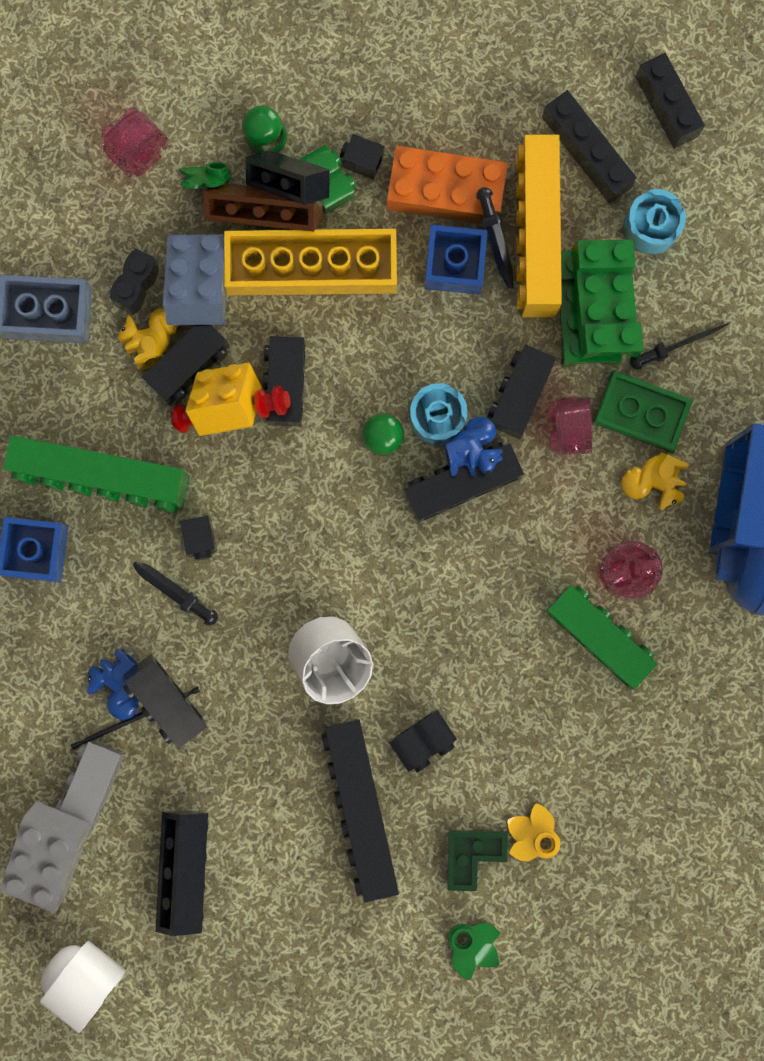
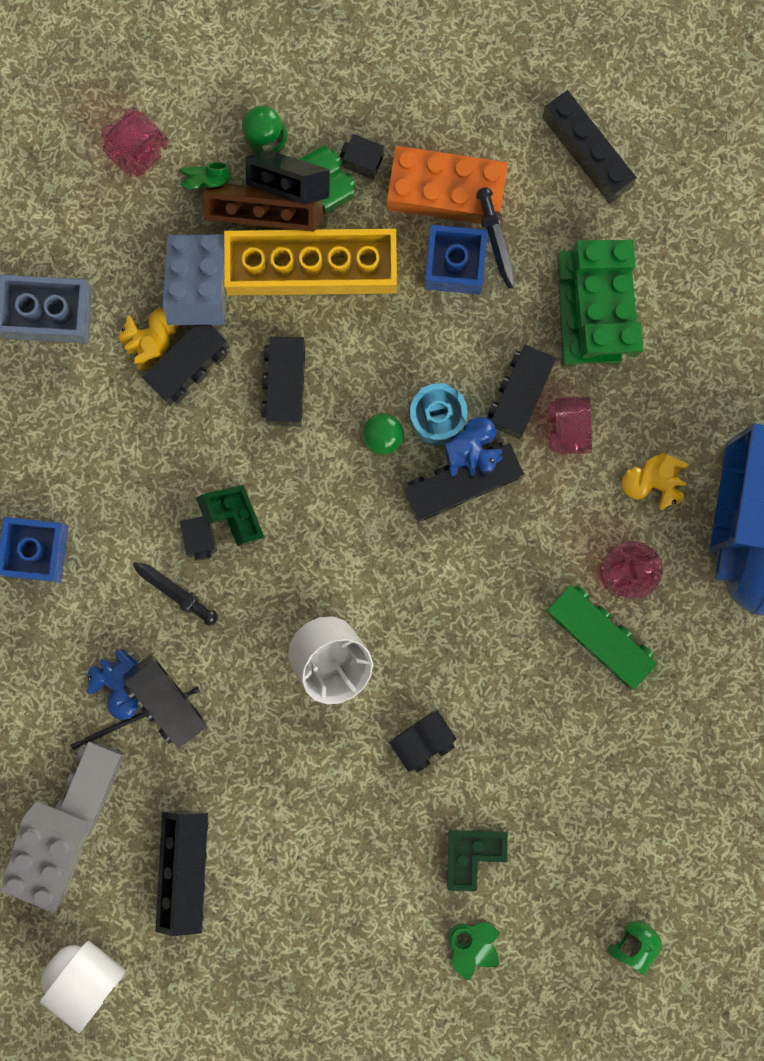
(96, 472): green brick -> none
(138, 275): black brick -> none
(227, 401): yellow brick -> none
(235, 507): none -> dark green plate
(361, 810): black brick -> none
(529, 833): yellow plate -> none
(540, 226): yellow brick -> none
(643, 411): green tile -> none
(648, 952): none -> green helmet
(654, 221): medium azure brick -> none
(660, 352): black sword -> none
(669, 100): black brick -> none

